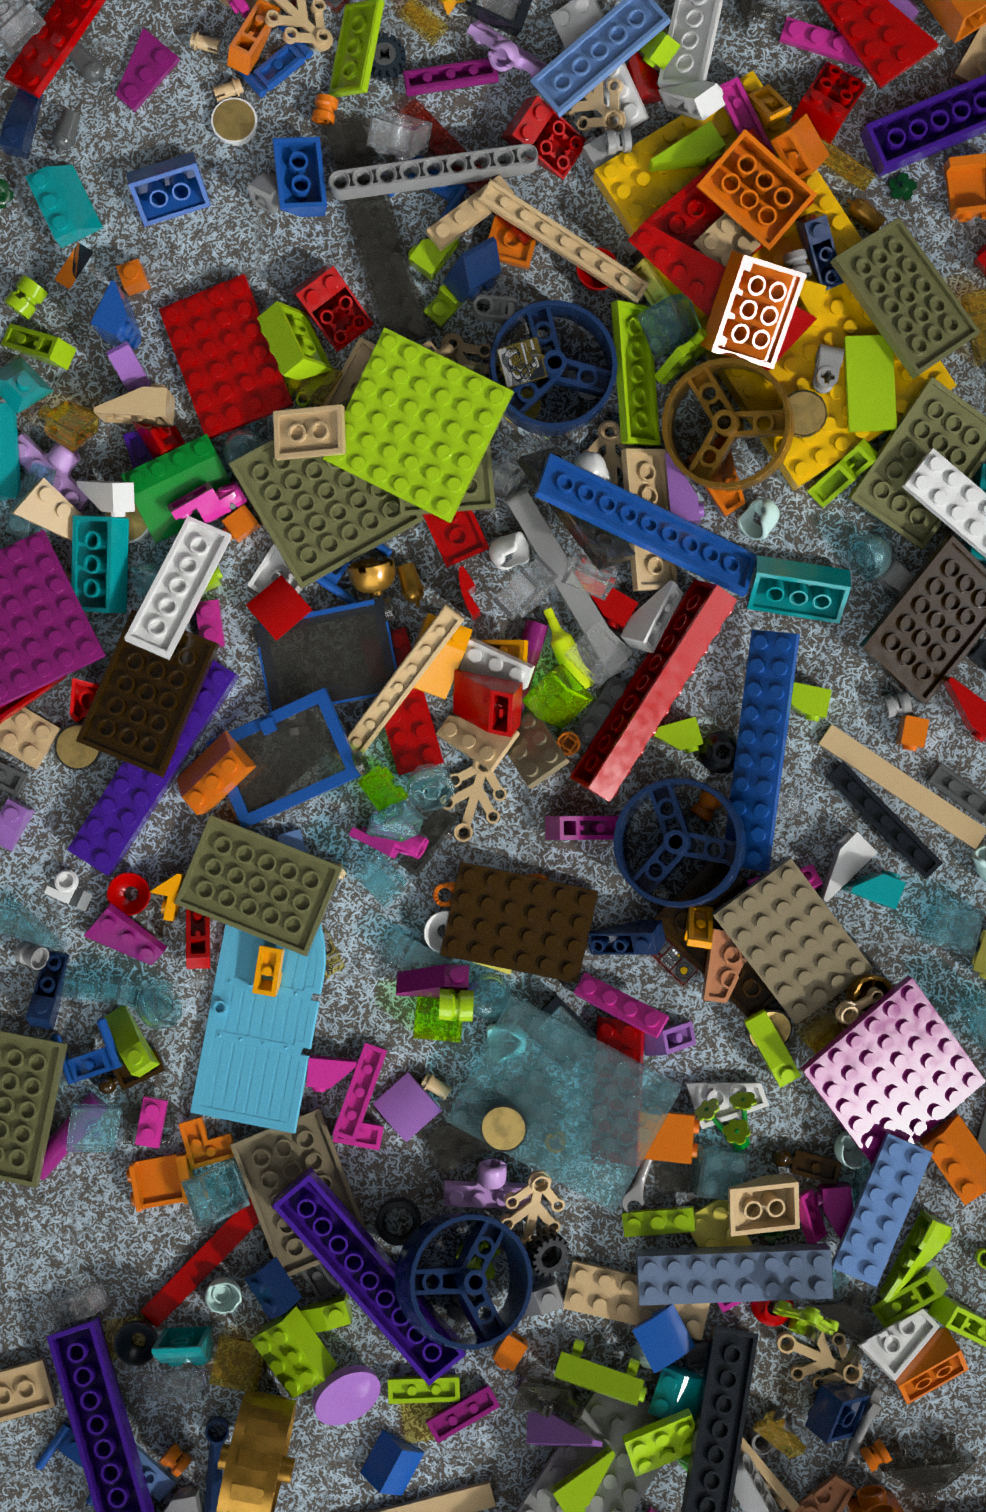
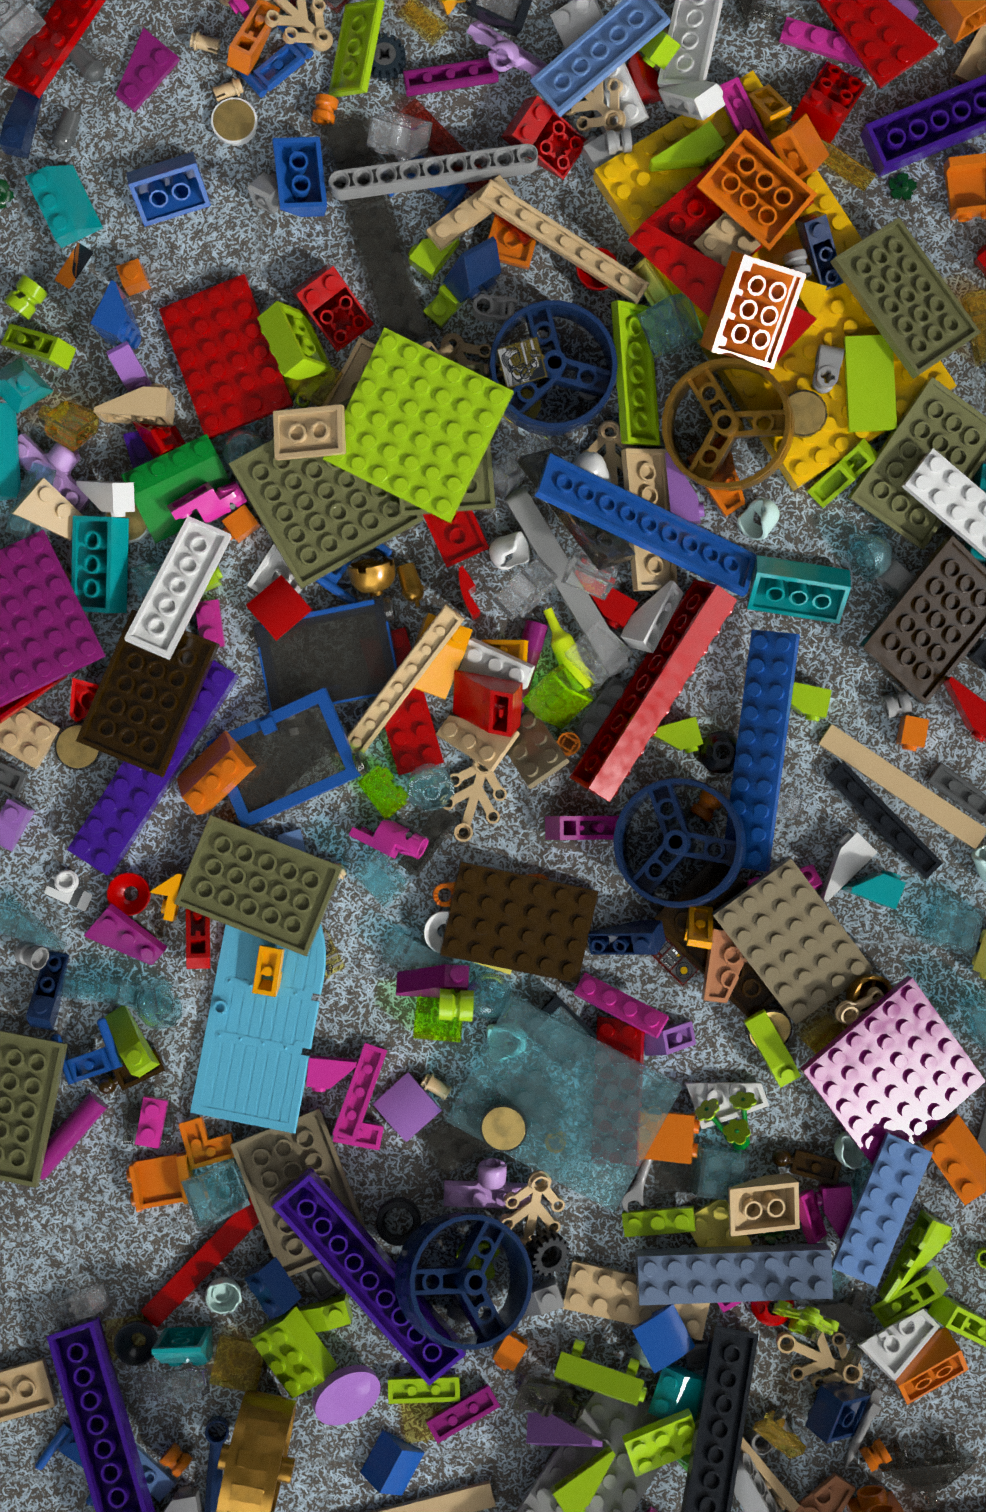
(93, 1128): clear light blue plate -> none
(396, 822): clear light blue slope -> none
(682, 358): lime plate -> none
(866, 214): pearl gold piece -> none

